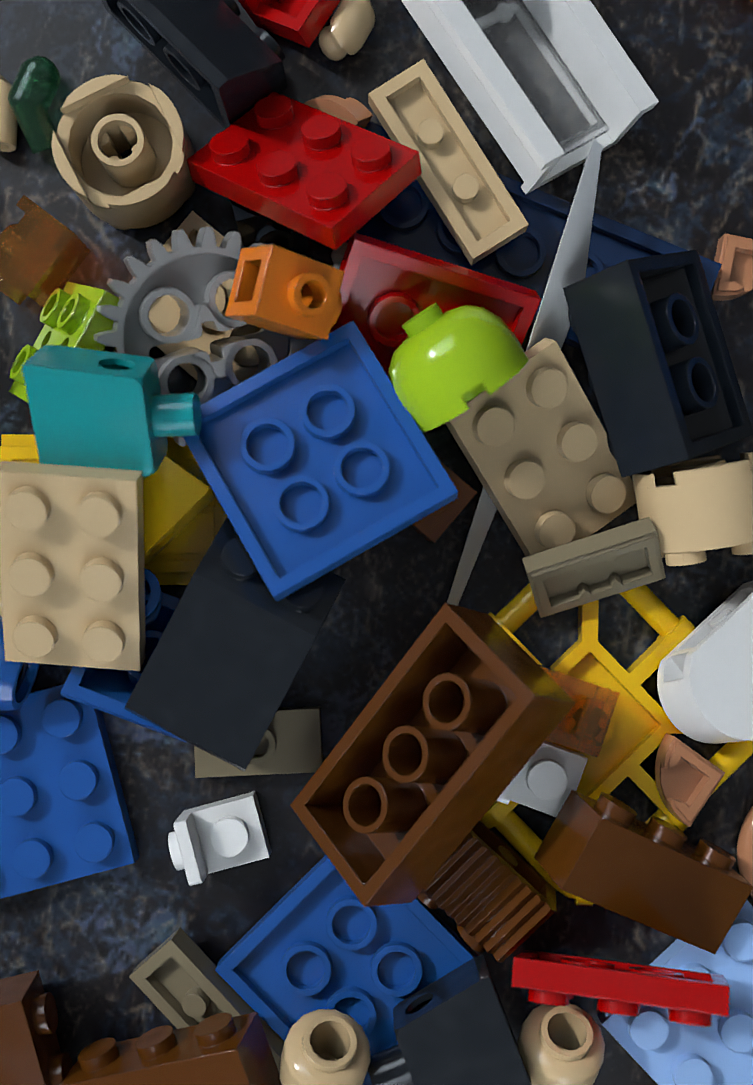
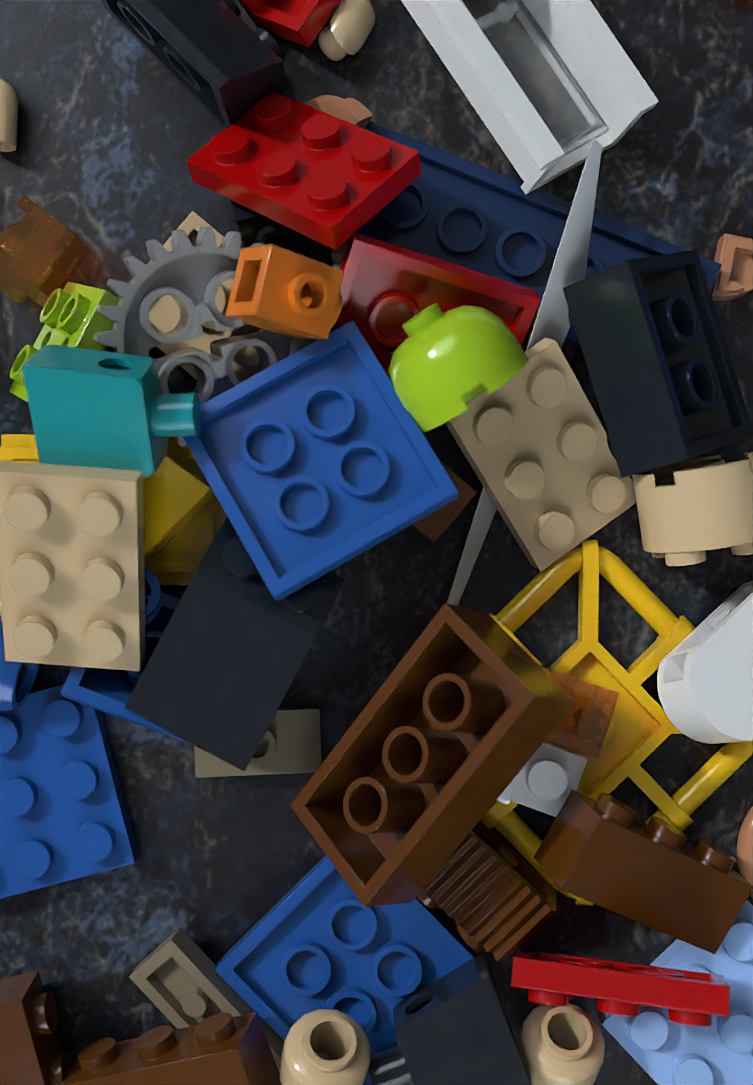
(31, 99): clear green arm -> none
(103, 122): tan brick -> none
(218, 837): white bracket -> none
(452, 163): tan plate -> none
(595, 567): dark tan plate -> none
(684, 779): nougat tile -> none

